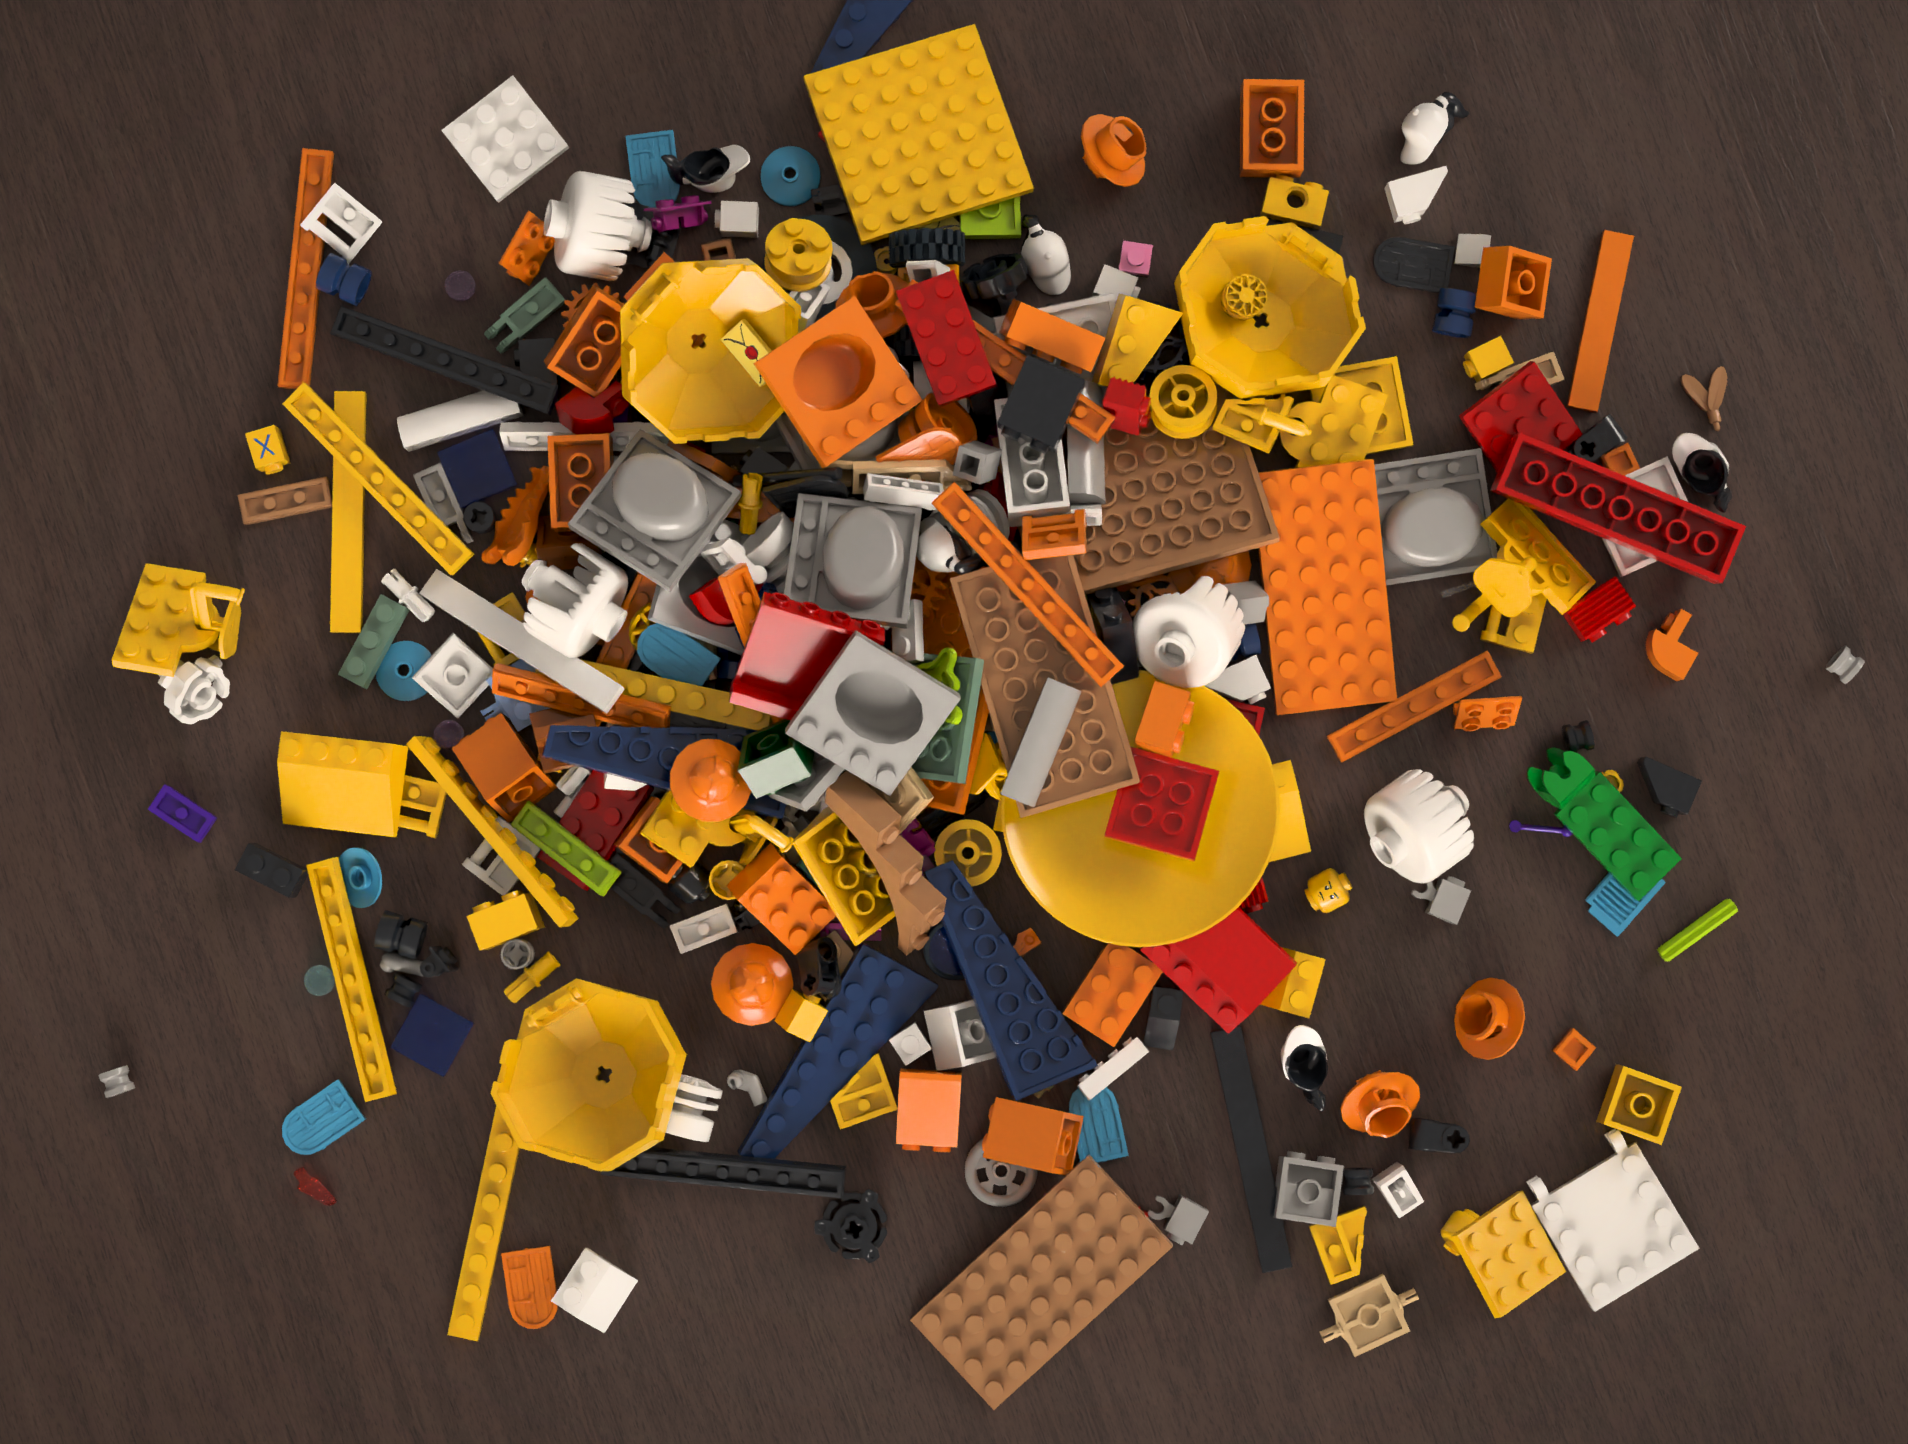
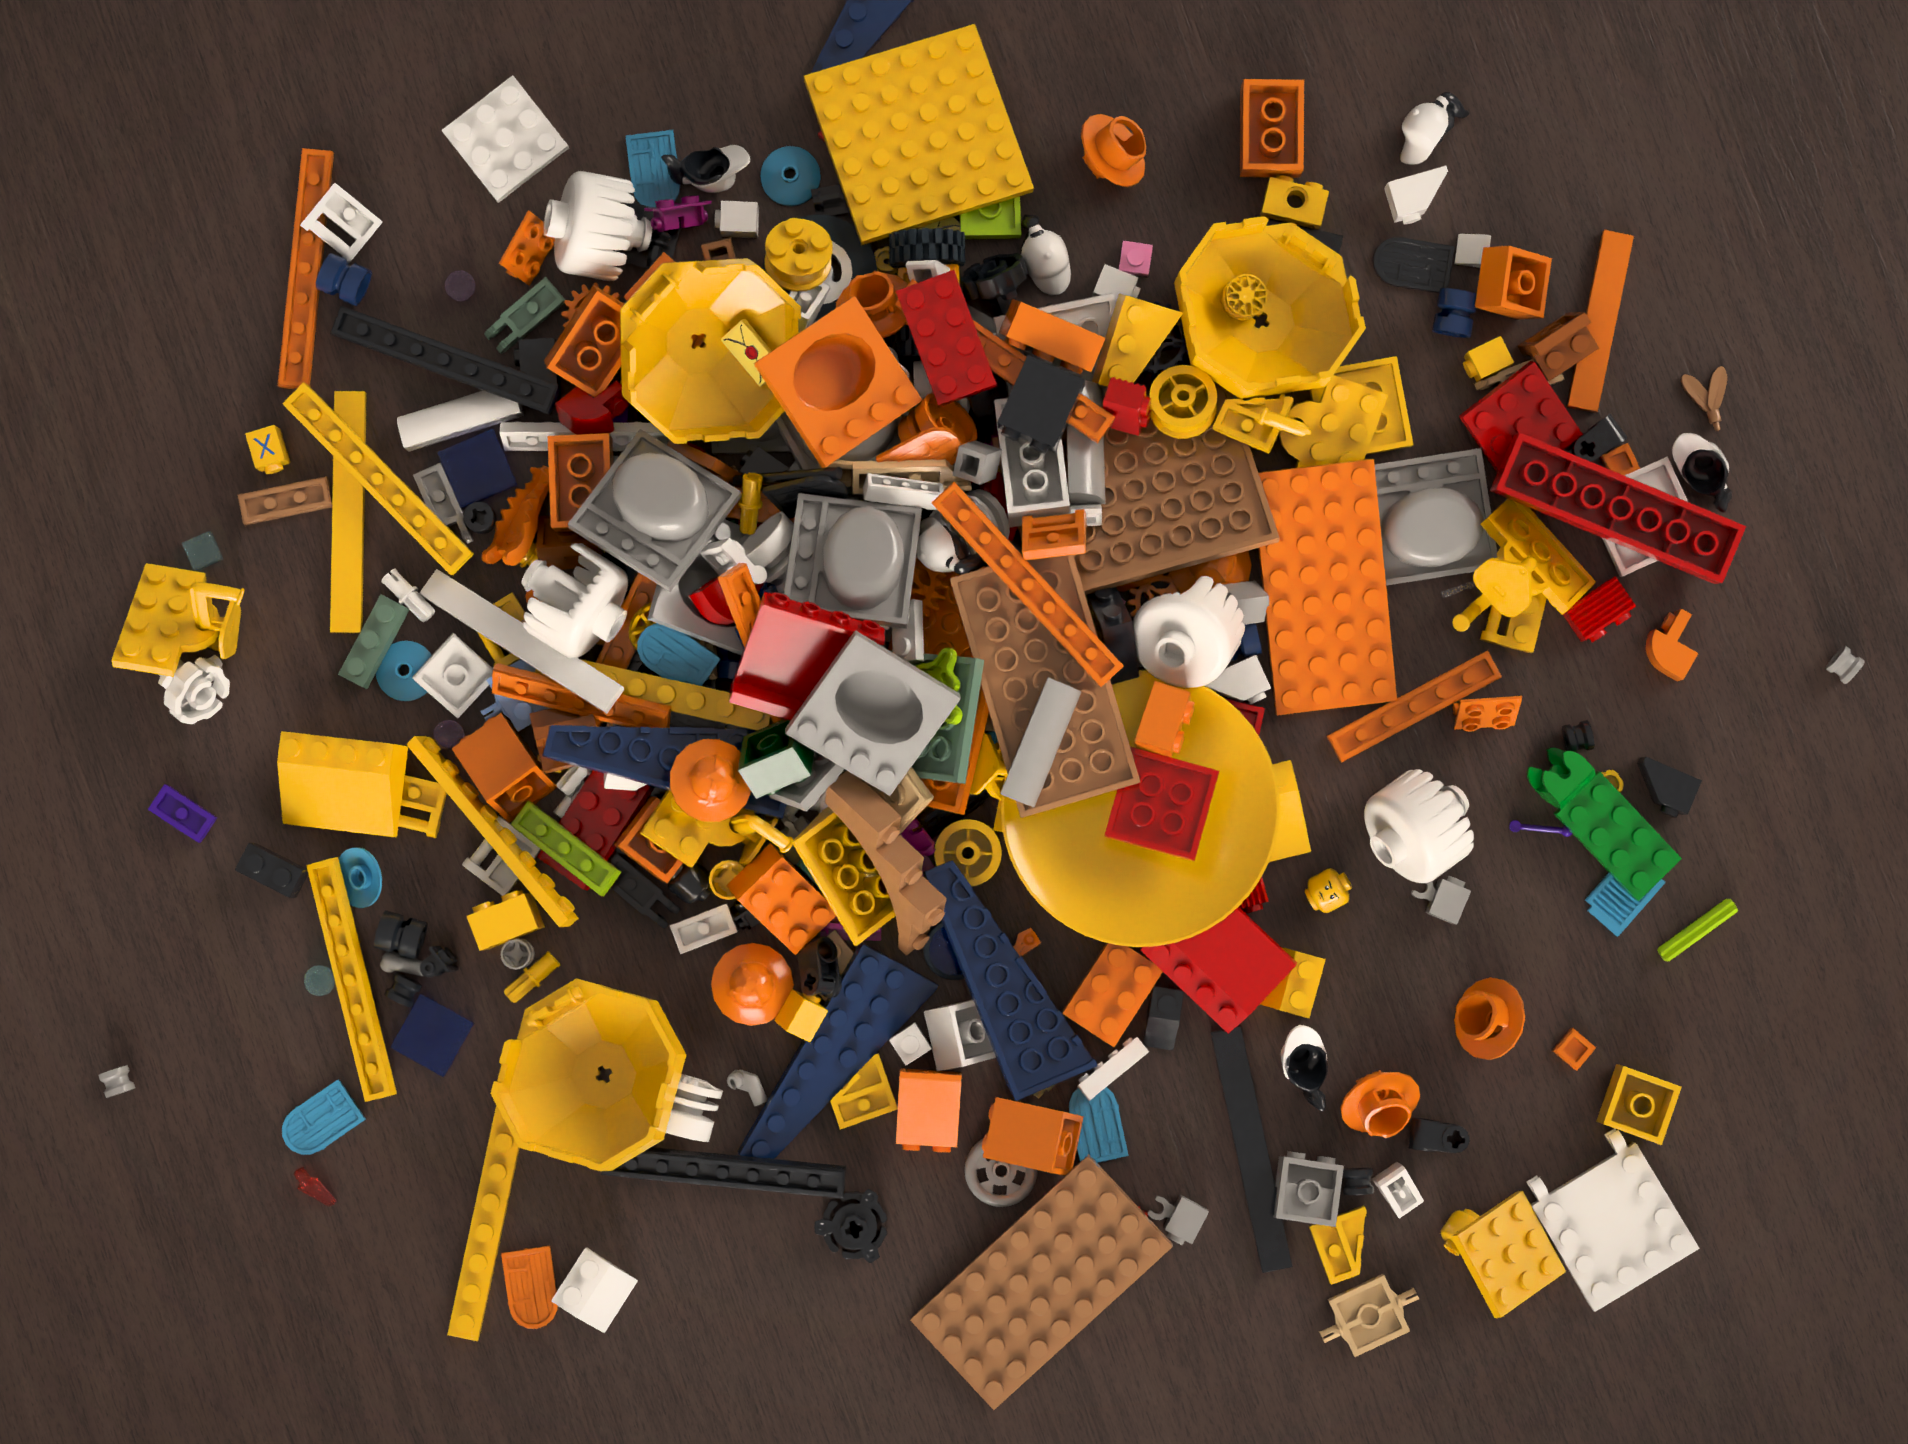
(202, 551): none -> clear light blue tile
(1560, 344): none -> dark orange bracket

